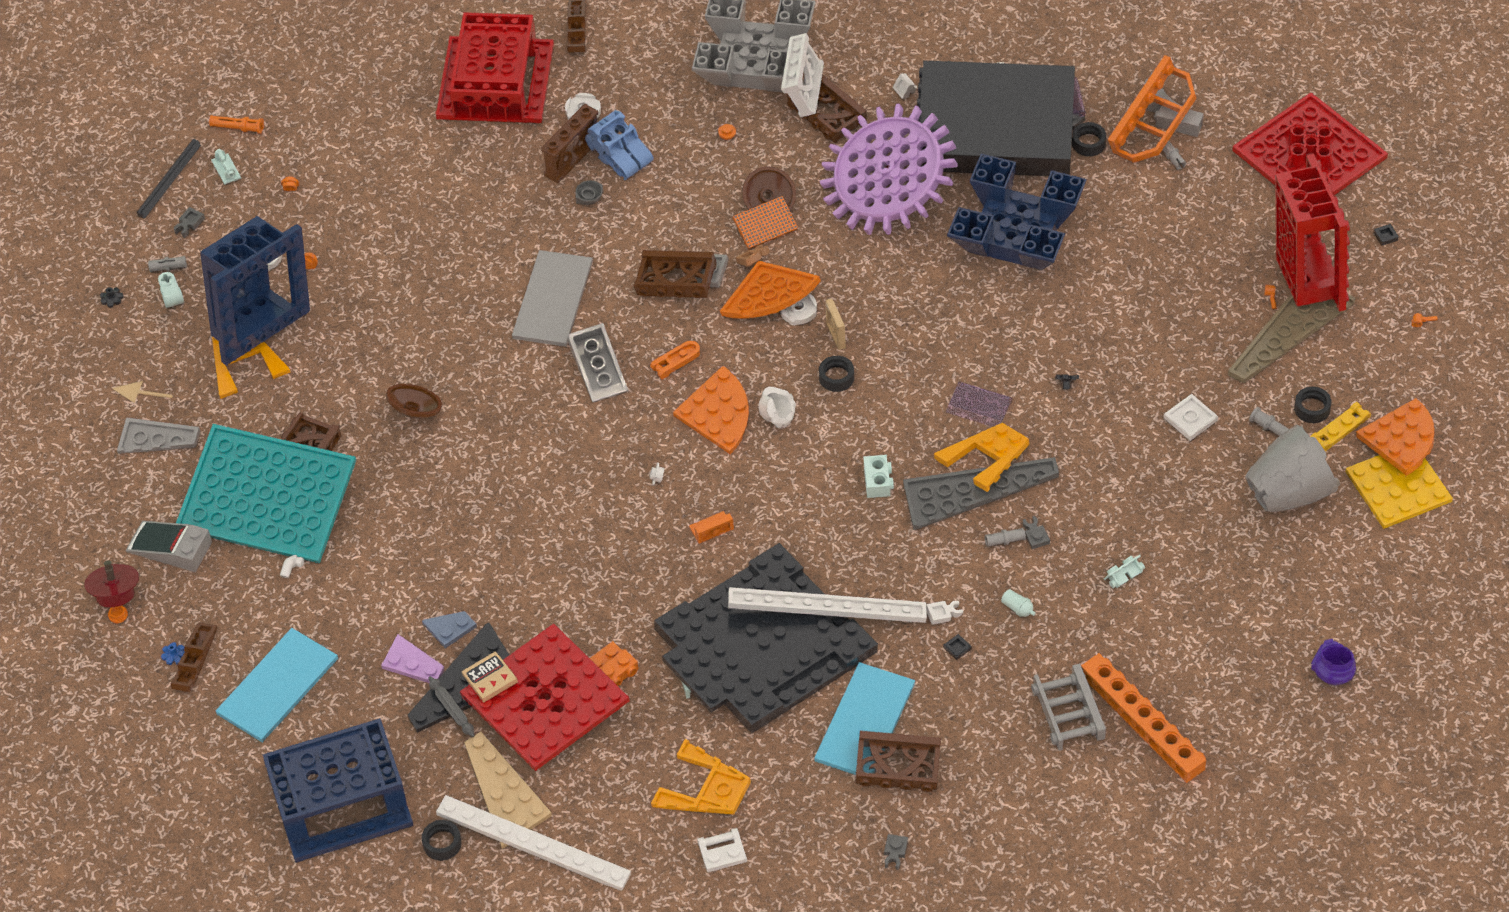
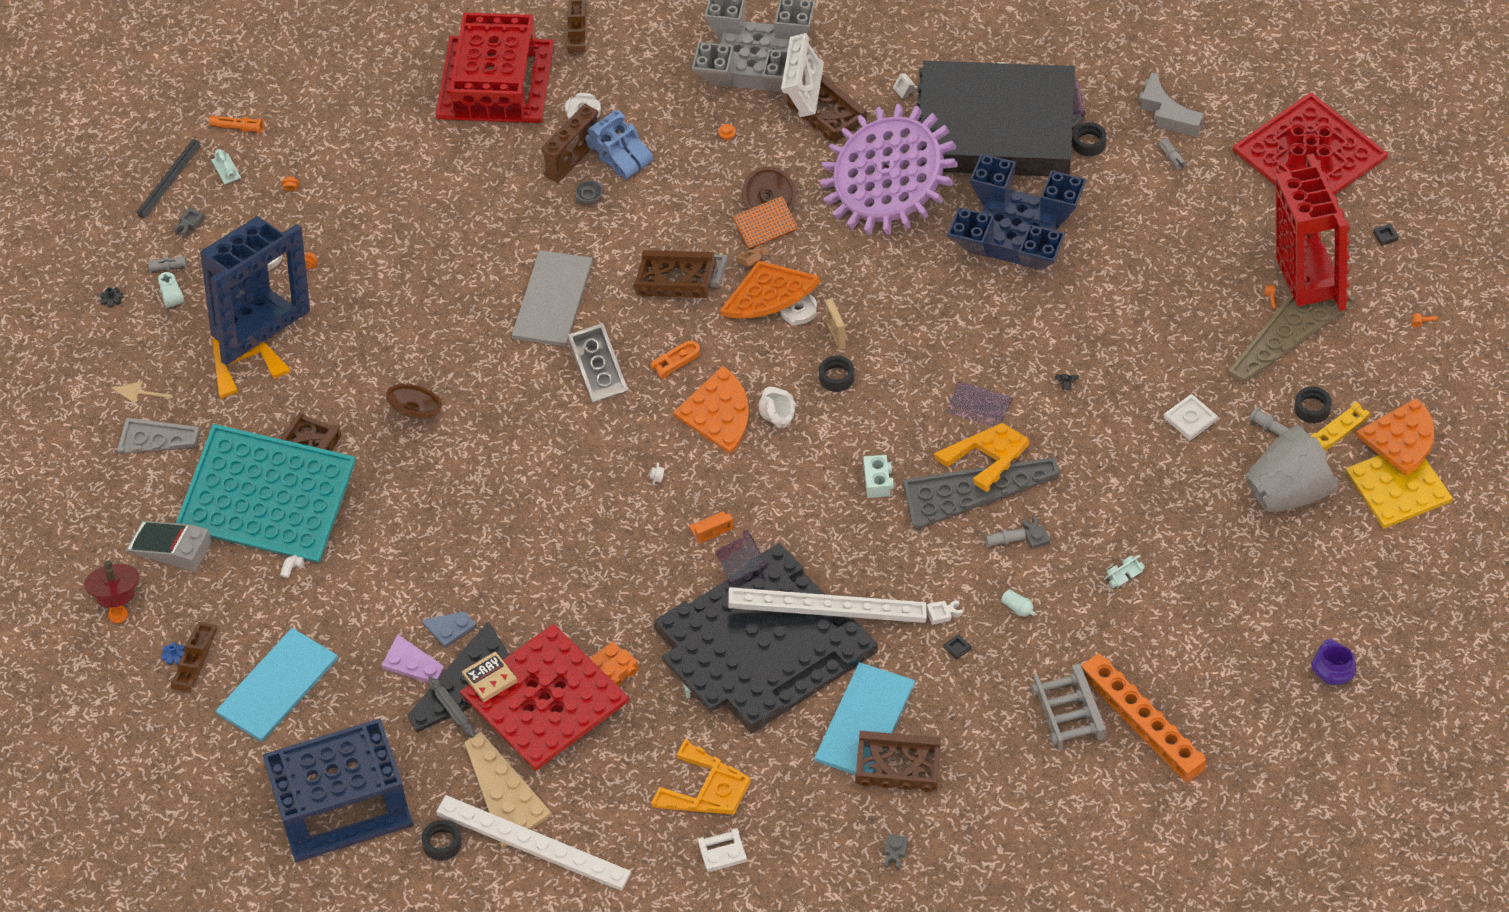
(740, 557): none -> piece
(1137, 110): orange plate -> none

